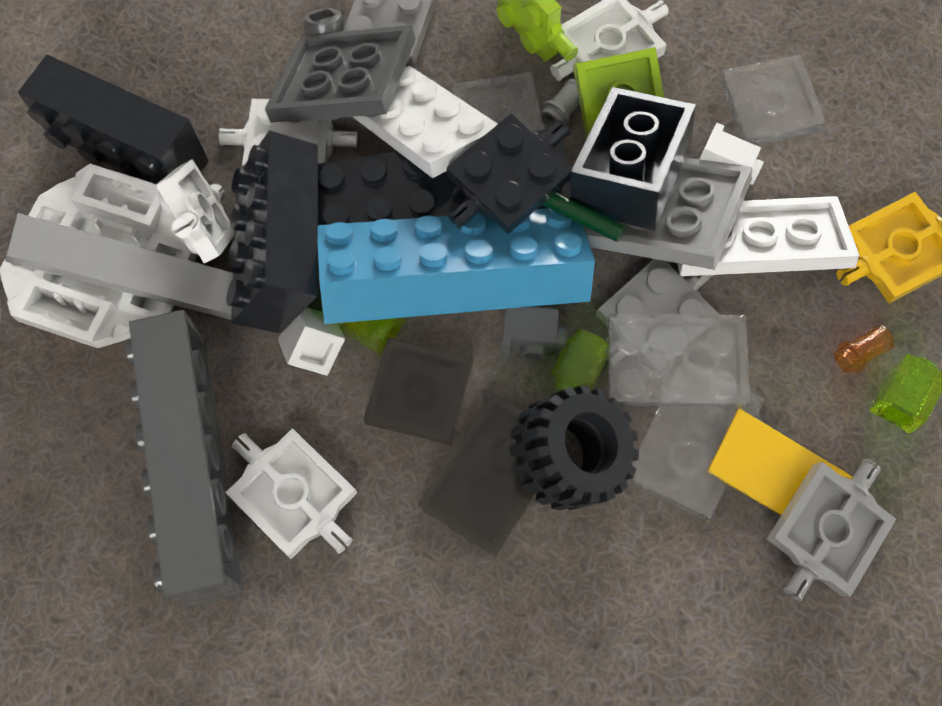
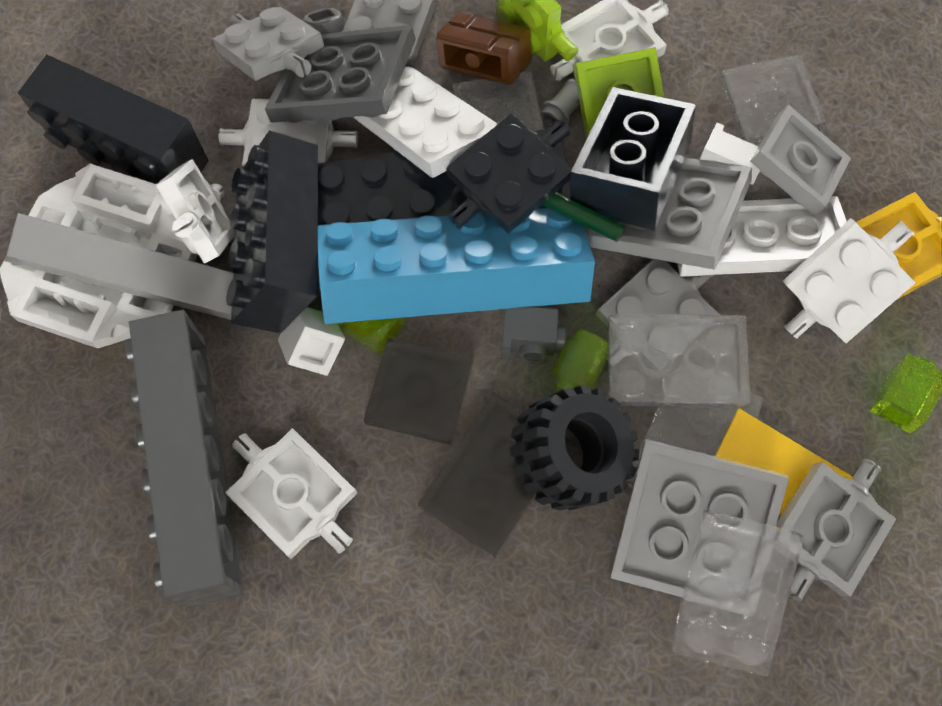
(269, 43): none -> light grey plate
(484, 48): none -> reddish brown brick
(668, 506): none -> light grey plate
(736, 592): none -> clear plate
(800, 160): none -> light grey plate
(849, 280): none -> white plate
(854, 354): clear orange pin -> none

